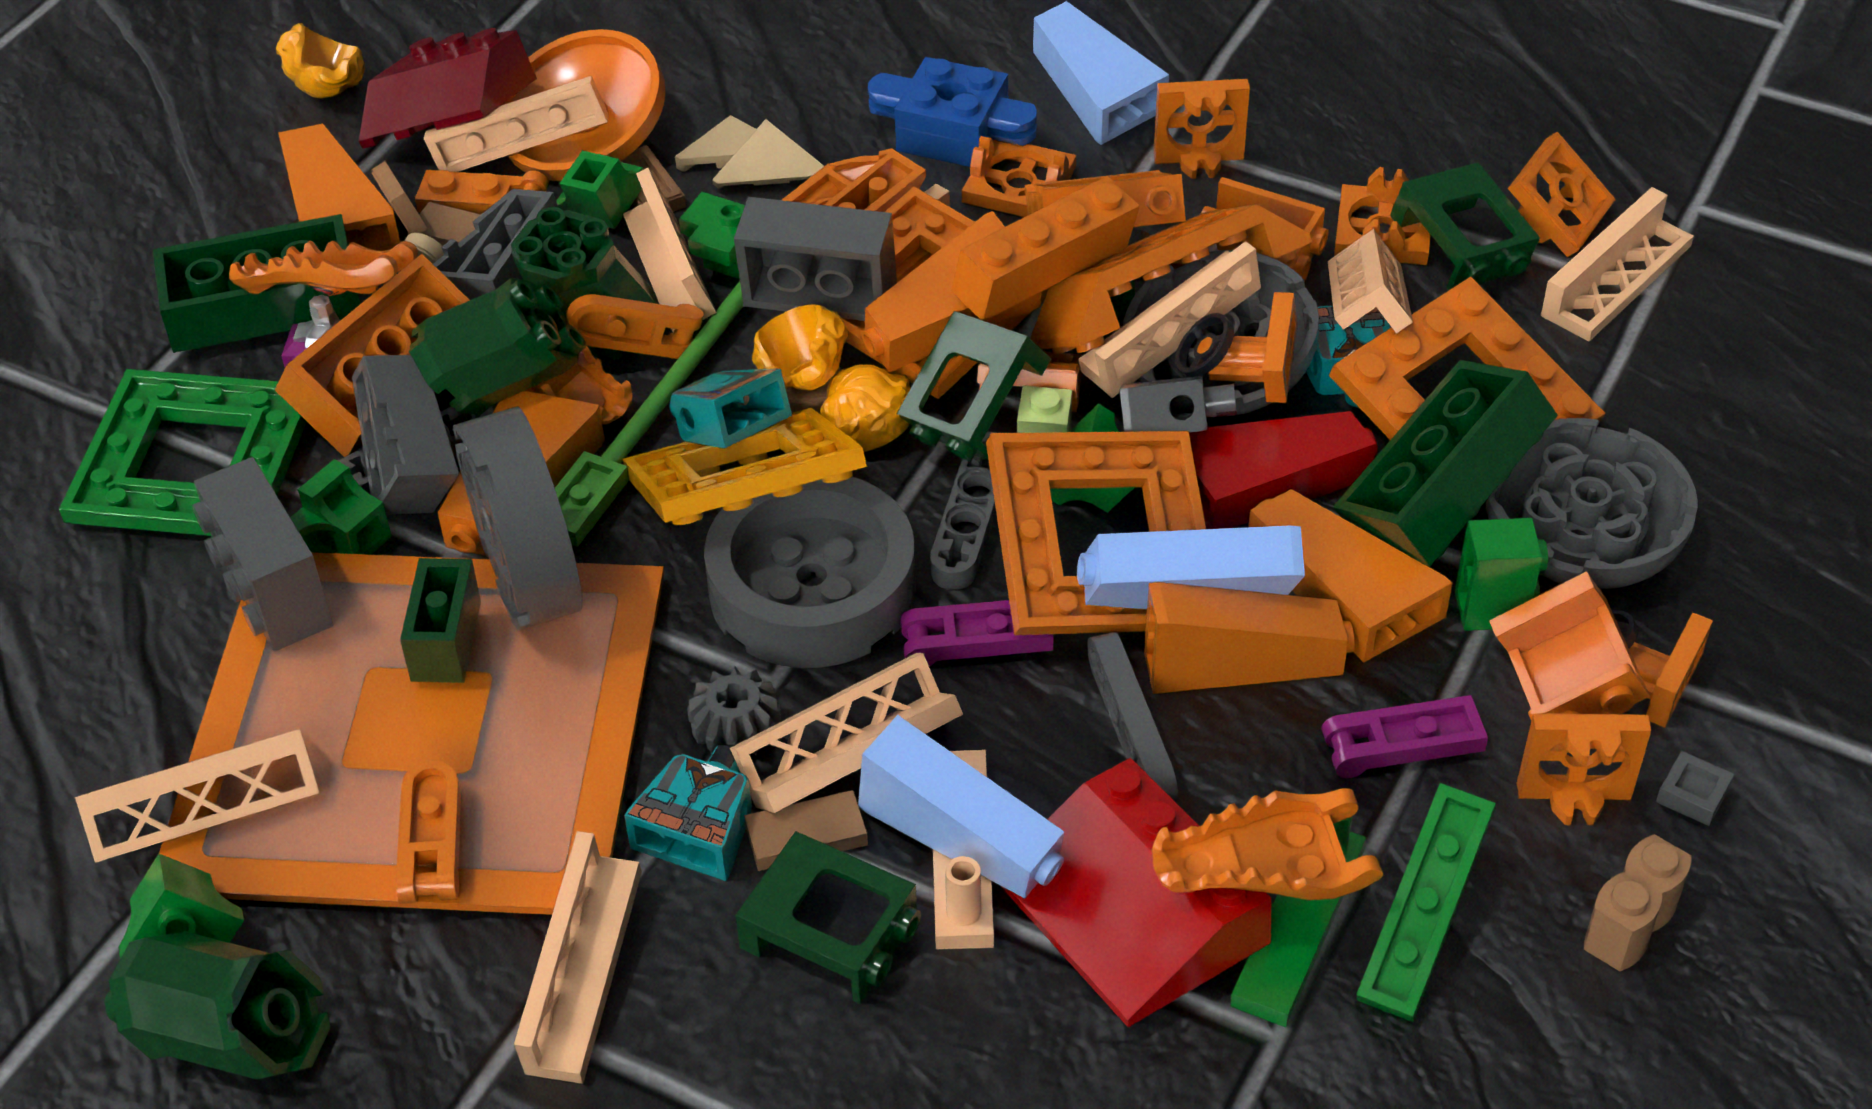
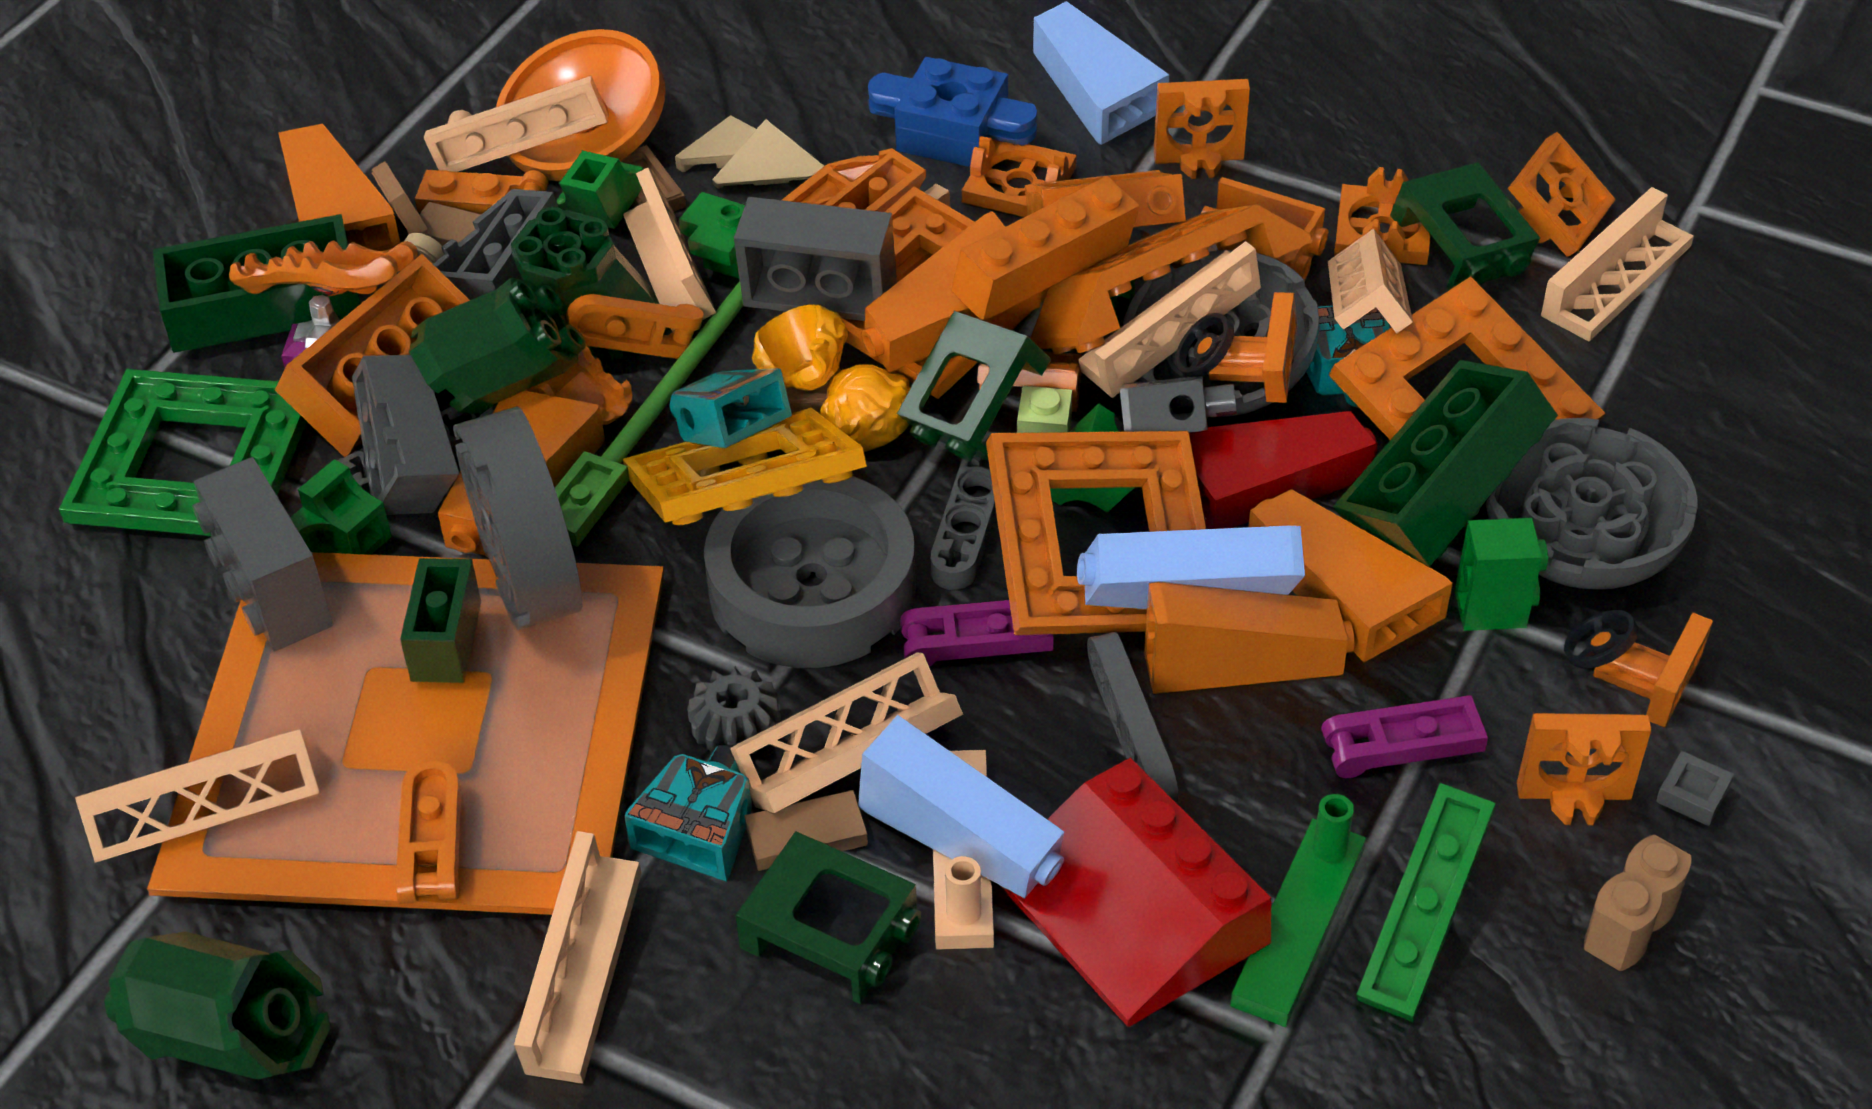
(179, 900): green brick -> none
(319, 63): light orange hair -> none
(445, 84): dark red wedge -> none
(1268, 846): orange animal -> none
(1570, 652): orange panel -> none

